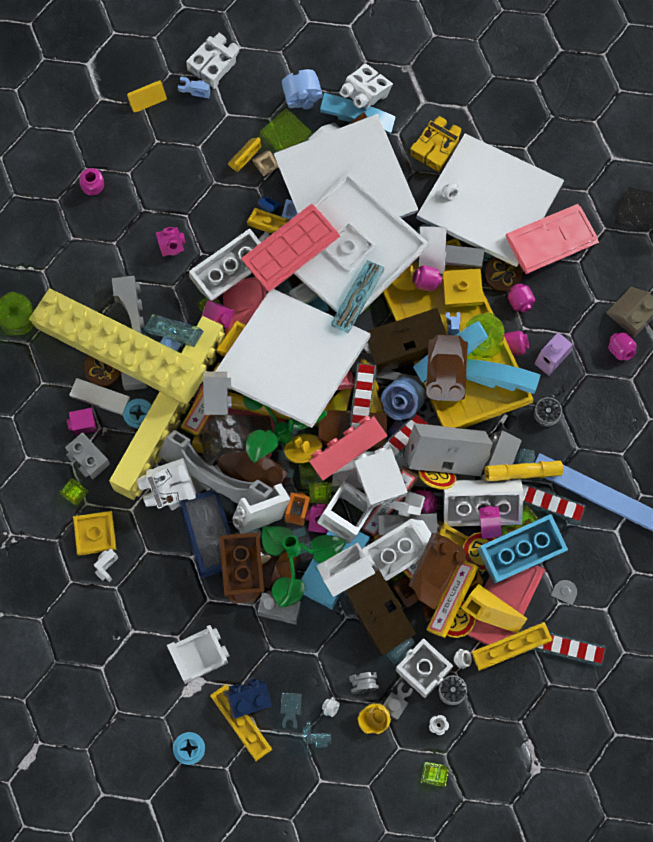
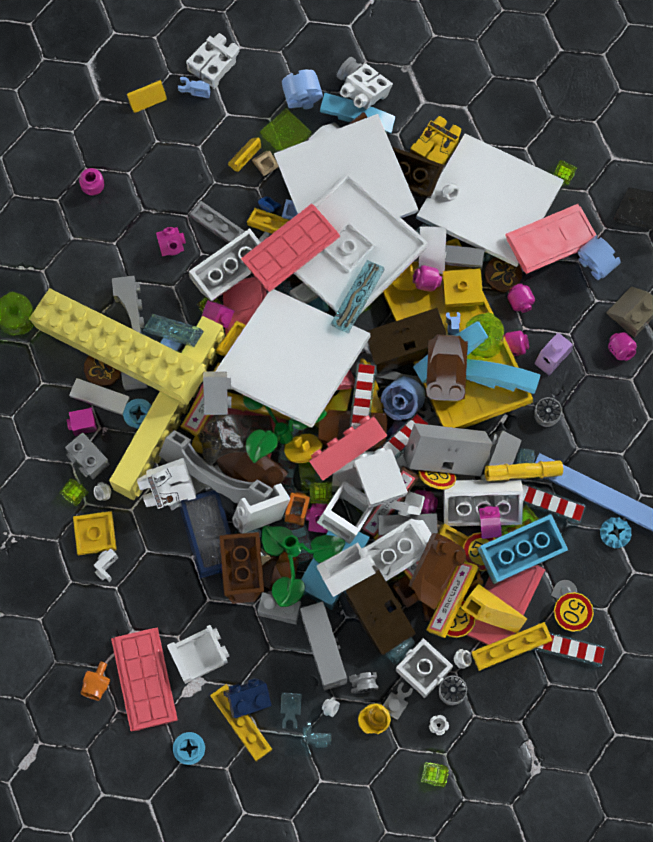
(95, 683): none -> orange piece
(102, 491): none -> white plate
(144, 679): none -> coral piece
(215, 222): none -> light grey tile
(323, 646): none -> light grey brick
(348, 68): none -> light grey wheel
(419, 173): none -> dark brown slope
(565, 171): none -> clear neon green slope
(573, 612): none -> piece
(599, 257): none -> light blue brick
(611, 540): none -> medium azure gear

